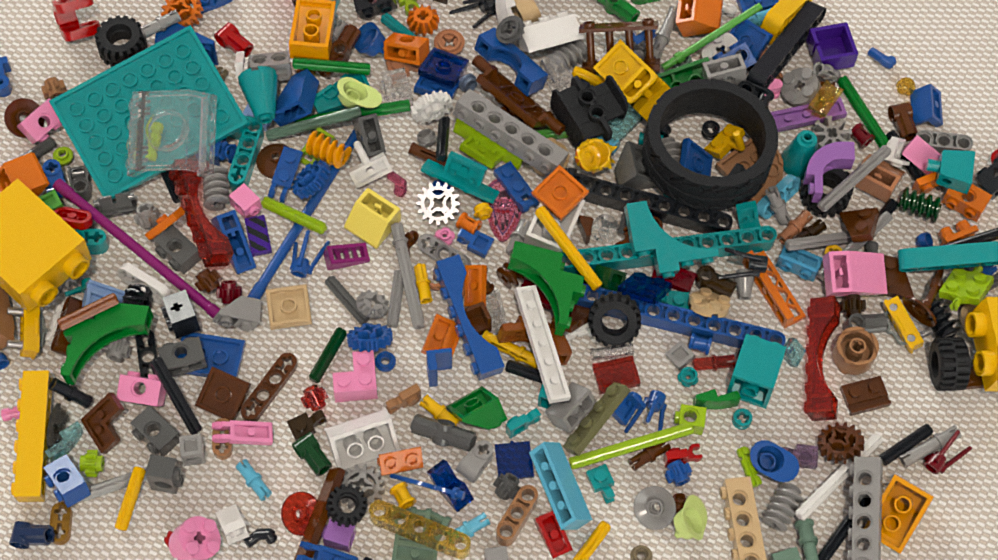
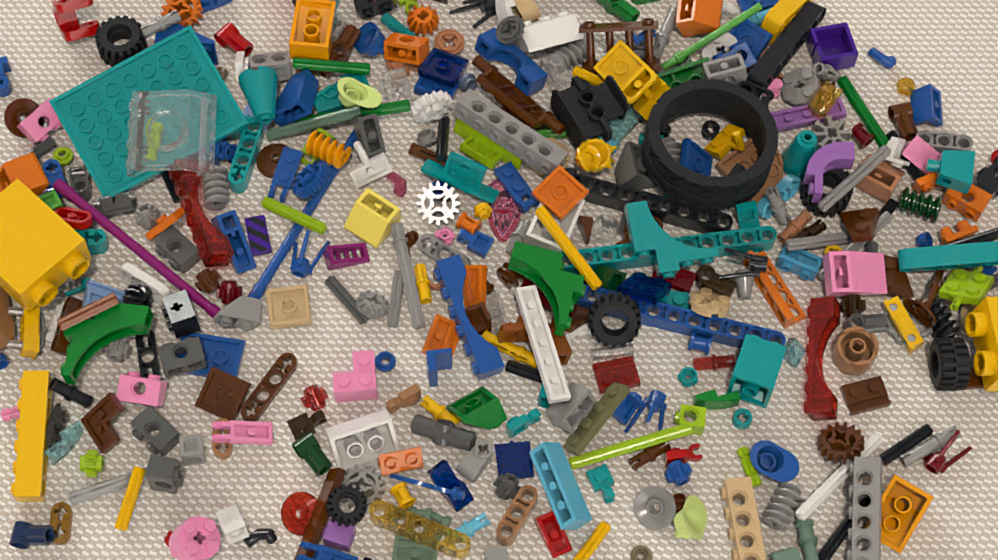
(53, 88): medium nougat gear -> none
(66, 480): brick -> none
(175, 395): black axle -> none
(245, 201): bright pink brick -> none
(253, 480): medium azure pin -> none
(327, 355): dark green axle -> none
(369, 337): blue gear -> none
(680, 355): light grey plate -> none
(806, 455): clear purple plate -> none

